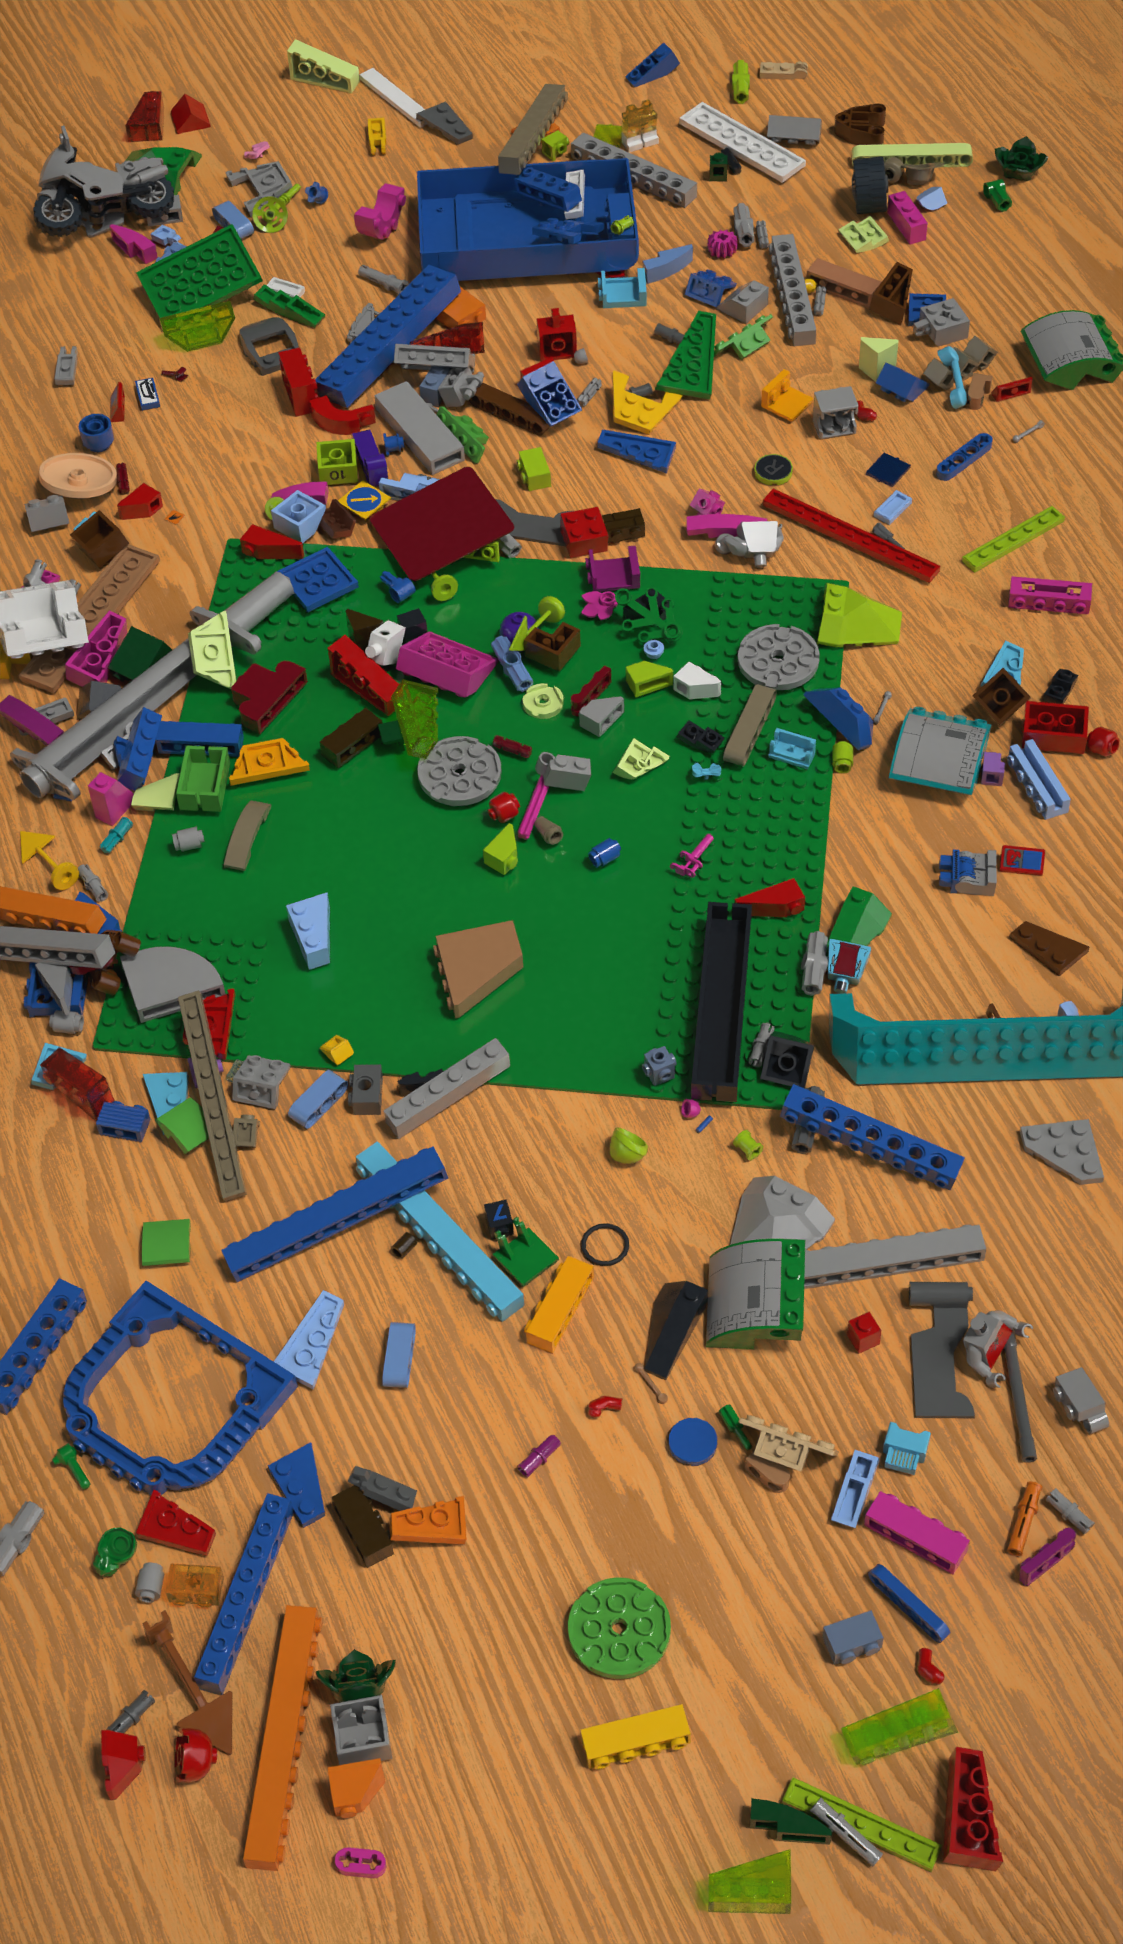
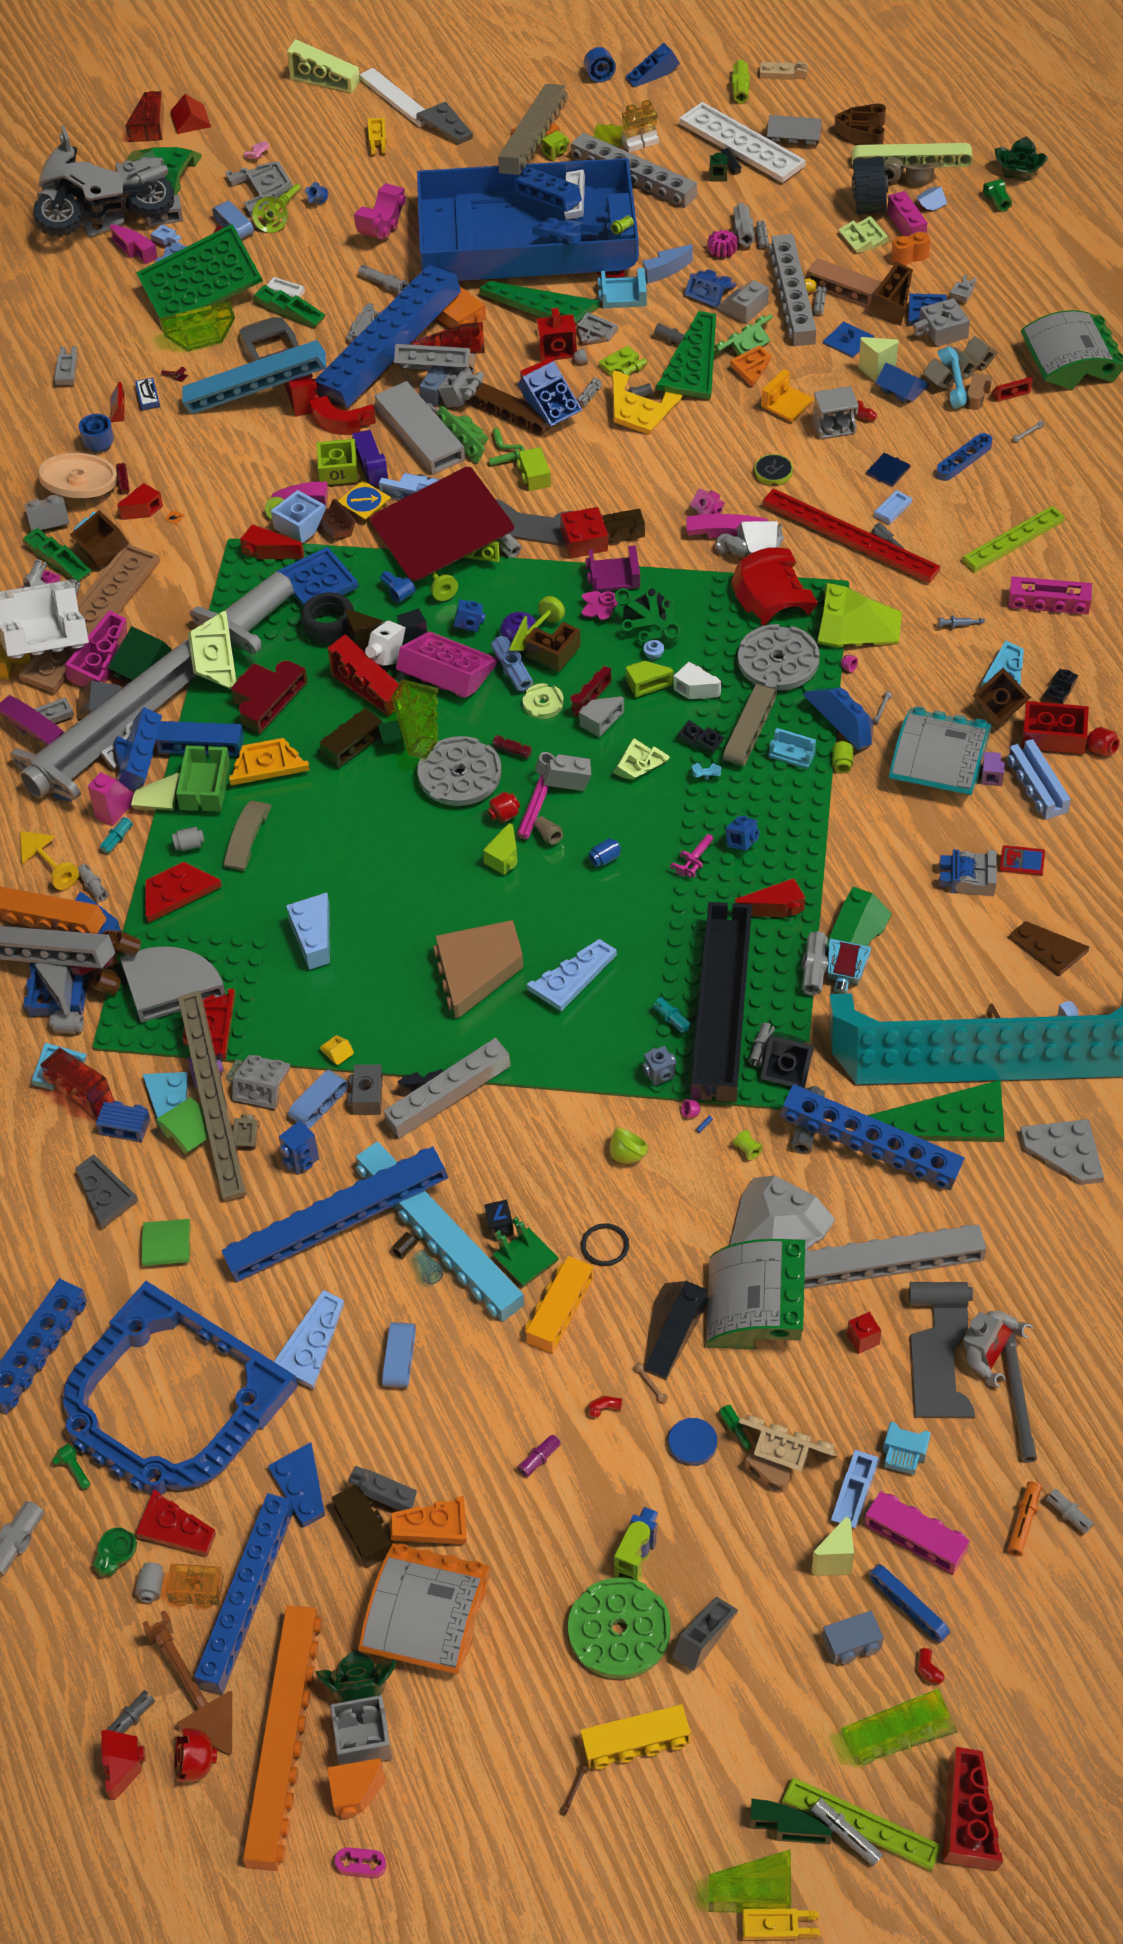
(57, 556): none -> green slope
(104, 1190): none -> dark grey wing
(176, 888): none -> red wing
(254, 377): none -> dark azure brick
(298, 1148): none -> blue brick
(322, 604): none -> black tyre
(393, 443): blue brick -> none
(424, 1608): none -> light grey slope
(428, 1268): none -> clear light blue cone
(469, 615): none -> blue brick
(506, 457): none -> bright green piece
(539, 301): none -> green wing
(572, 975): none -> light blue wing
(583, 1768): none -> reddish brown hinge
(596, 329): none -> light grey slope
(599, 64): none -> blue piece
(622, 361): none -> lime plate
(636, 1545): none -> lime hips
(640, 449): blue wing -> none
(672, 1015): none -> teal axle
(703, 1633): none -> dark grey slope
(742, 833): none -> blue brick
(751, 364): none -> orange wing
(768, 584): none -> red piece
(778, 1924): none -> yellow hinge
(835, 1553): none -> yellowish green slope
(846, 339): none -> blue piece
(849, 663): none -> dark pink hinge
(911, 248): none -> orange brick
(957, 1116): none -> green wing
(958, 621): none -> sand blue piece
(964, 290): none -> light grey plate
(1047, 1557): magenta hinge -> none
(1081, 1400): light grey hinge -> none

